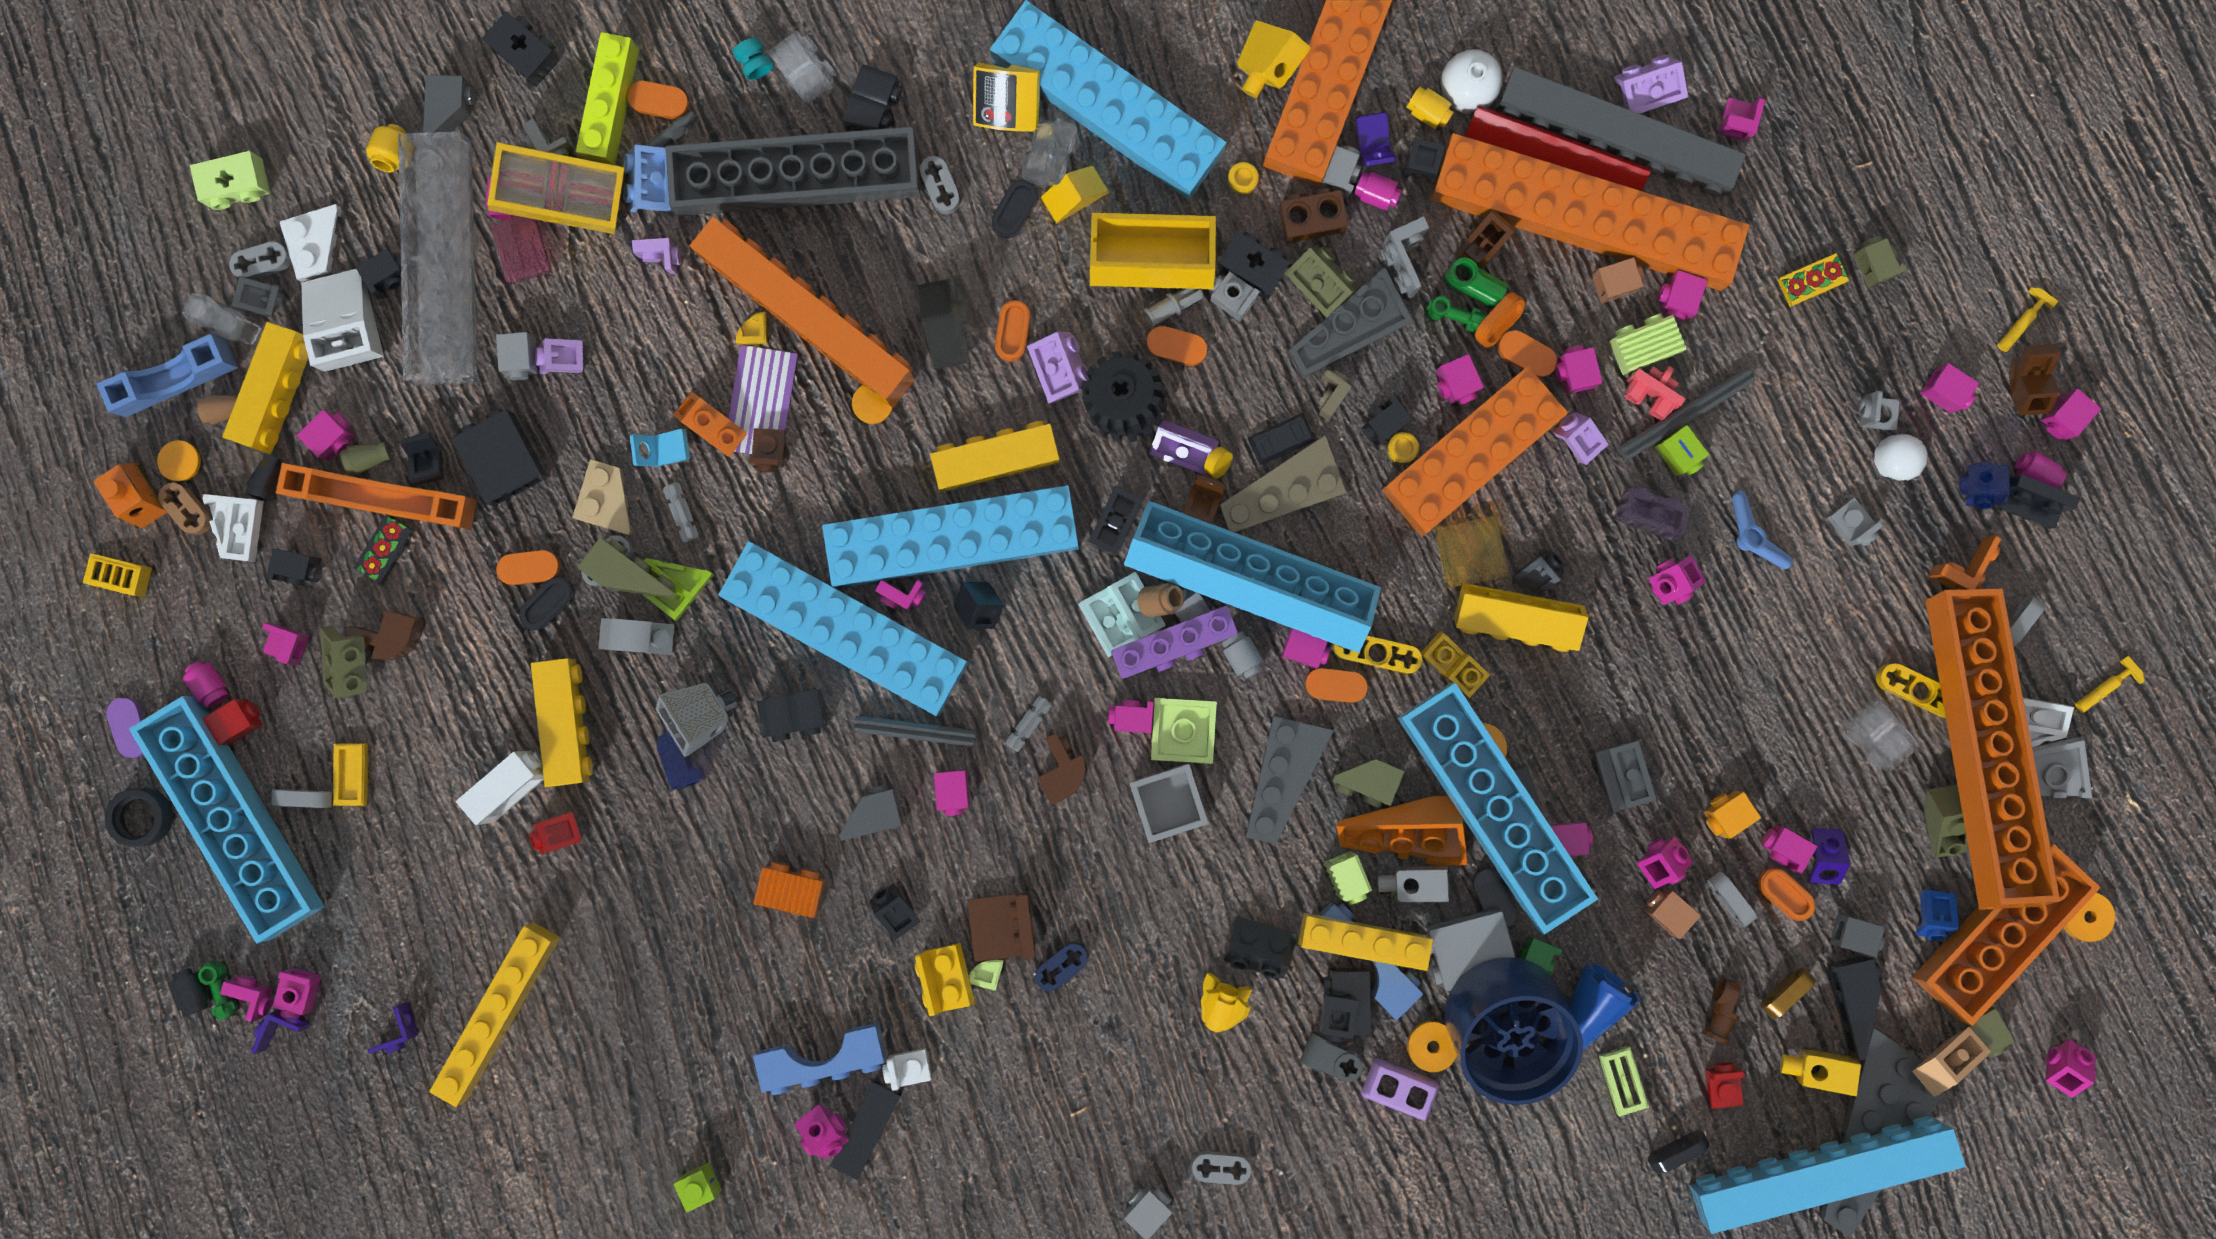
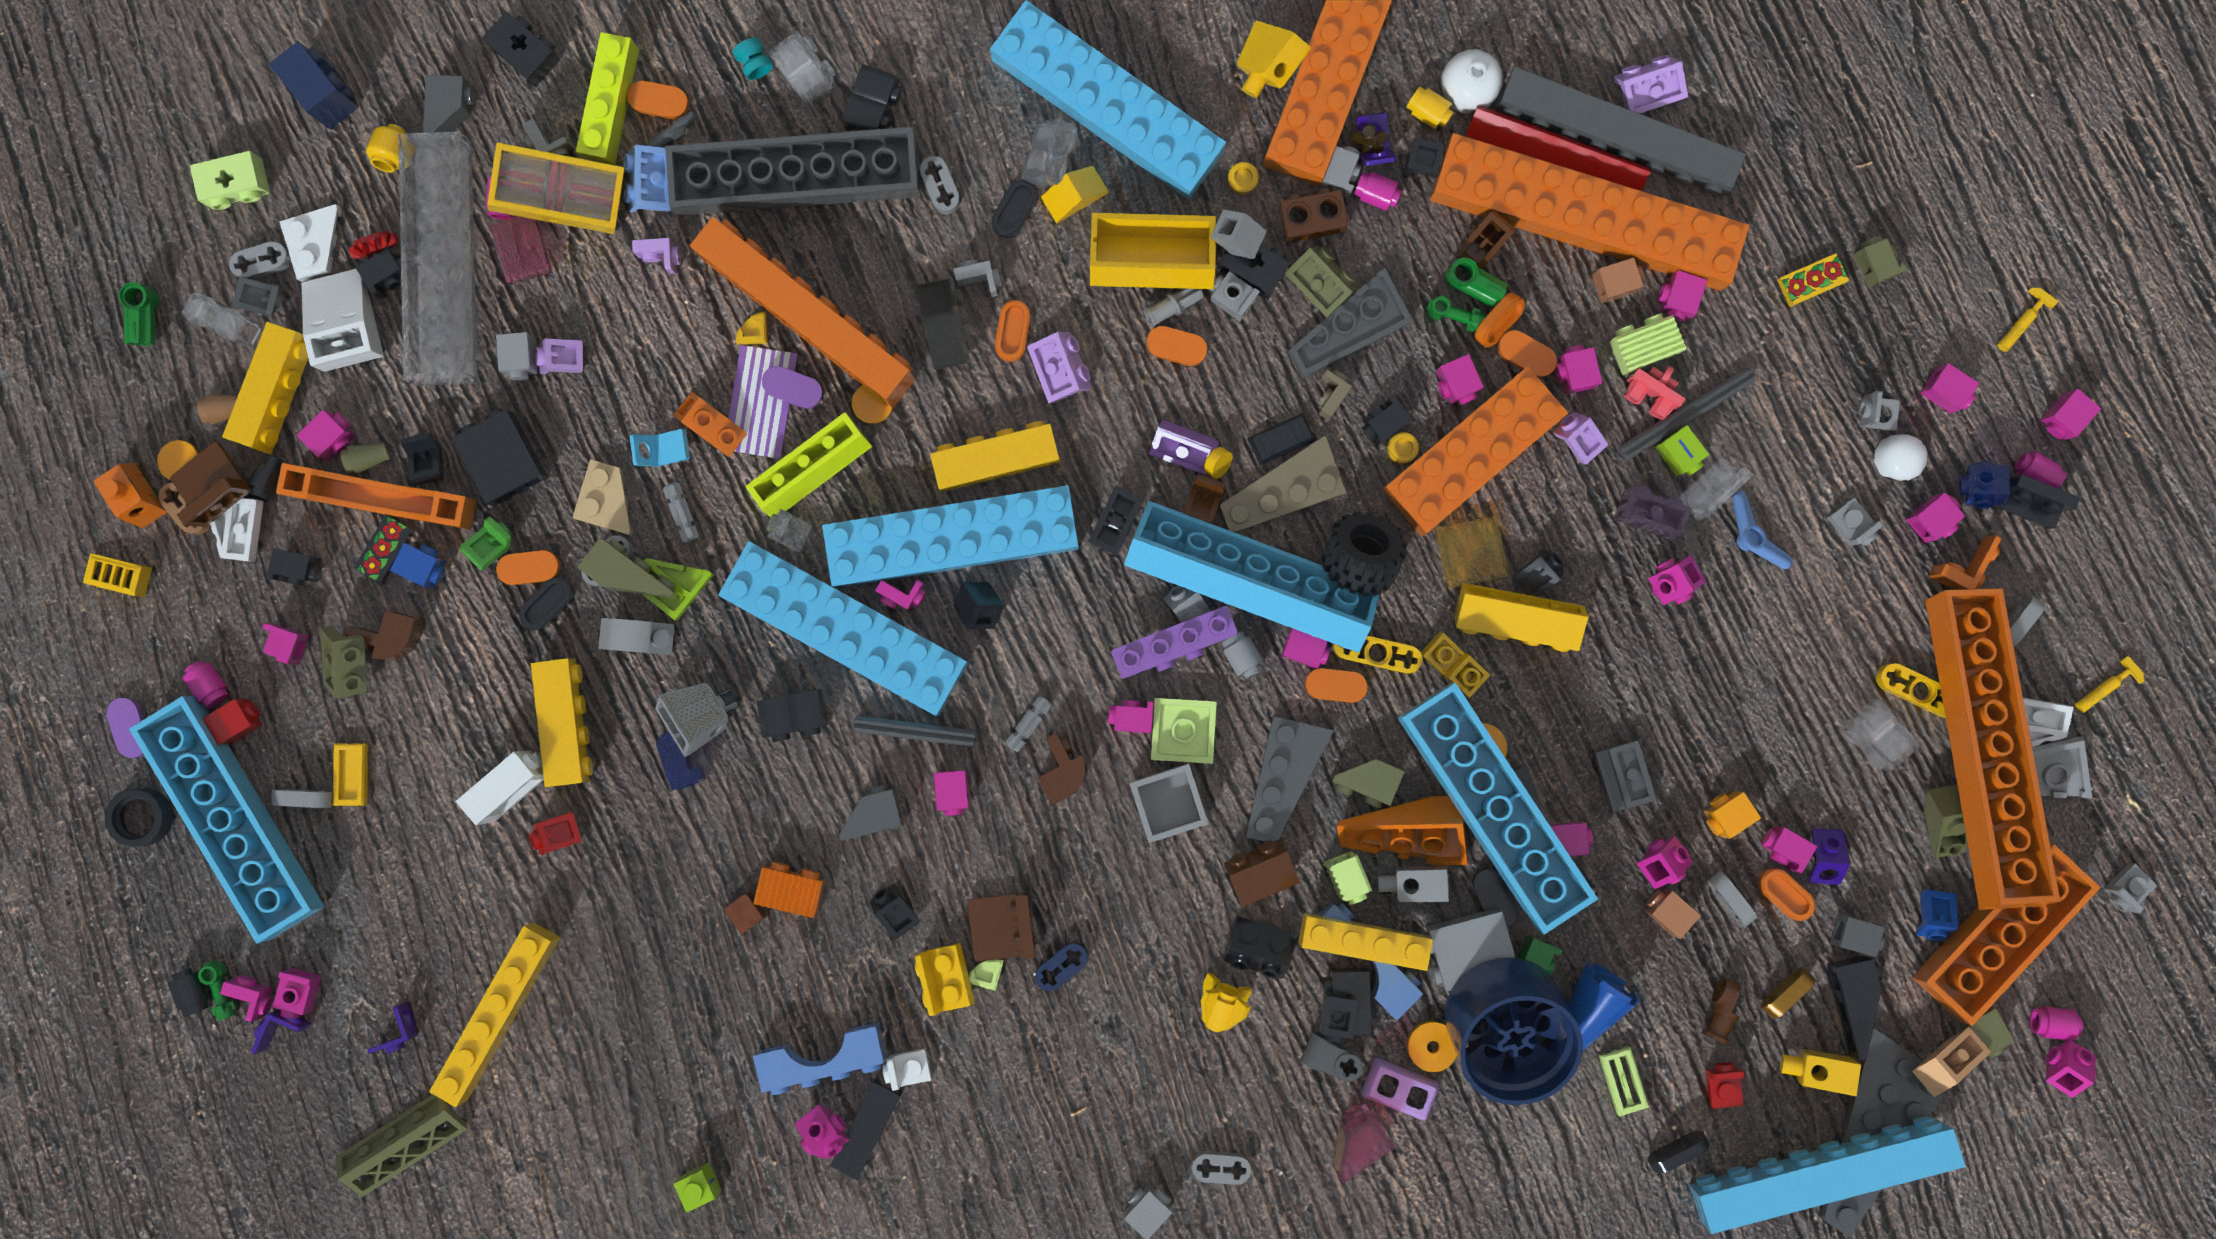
(140, 318): none -> green piece
(141, 389): medium blue arch -> none
(209, 486): none -> reddish brown bracket
(315, 84): none -> dark blue brick
(373, 244): none -> red gear
(394, 1141): none -> olive fence
(419, 565): none -> blue brick
(487, 544): none -> bright green bracket
(744, 913): none -> copper slope
(768, 449): reddish brown bracket -> none
(788, 530): none -> clear bracket
(792, 387): none -> medium lavender tile
(809, 465): none -> neon yellow brick
(975, 272): none -> light grey bracket
(1006, 97): slope -> none
(1116, 614): light aqua slope -> none
(1122, 413): black wheel -> none
(1160, 600): medium nougat brick -> none
(1238, 234): none -> light grey brick
(1261, 872): none -> reddish brown brick
(1359, 1142): none -> clear pink slope
(1364, 553): none -> black tyre
(1368, 139): none -> dark brown plant
(1395, 252): light grey bracket -> none
(1714, 488): none -> clear bracket
(1741, 119): dark pink panel -> none
(1936, 517): none -> dark pink brick
(2032, 379): reddish brown brick -> none
(2056, 1023): none -> dark pink brick
(2100, 923): light orange piece -> none
(2129, 889): none -> light grey bracket

